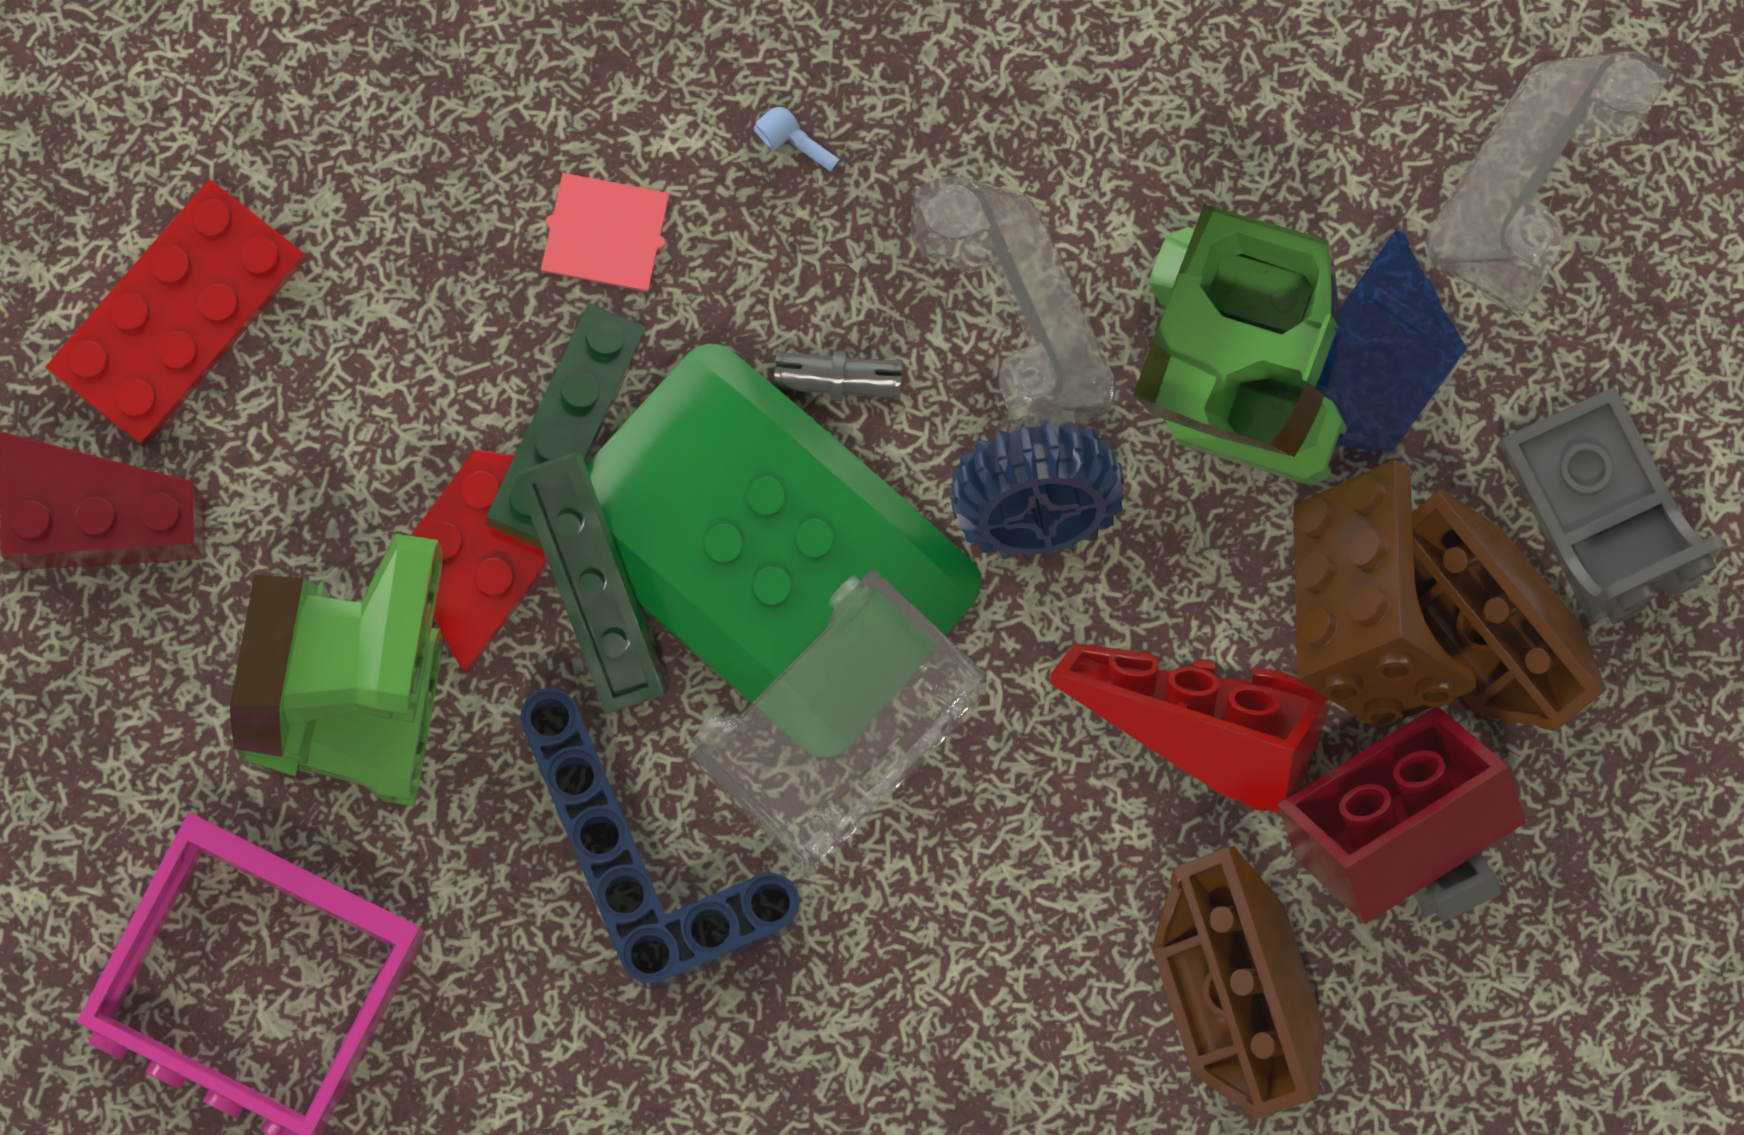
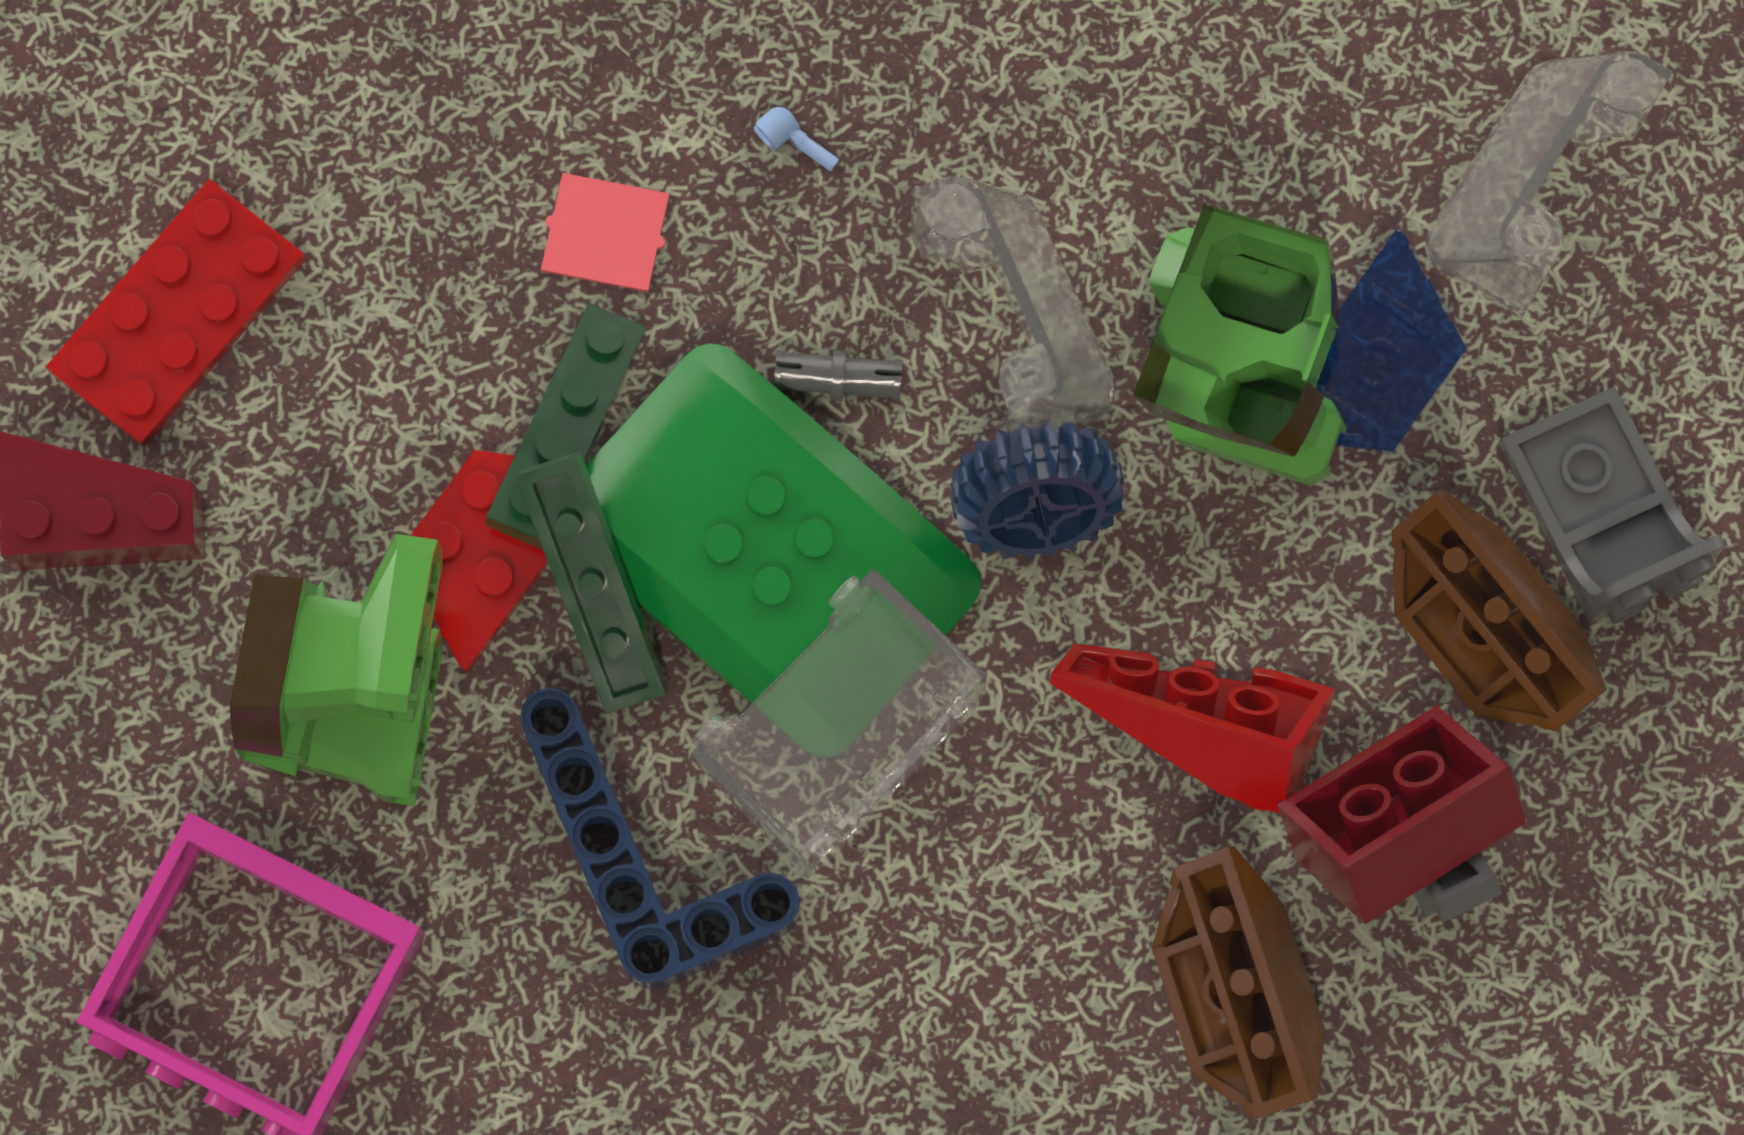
(1359, 604): reddish brown bracket -> none

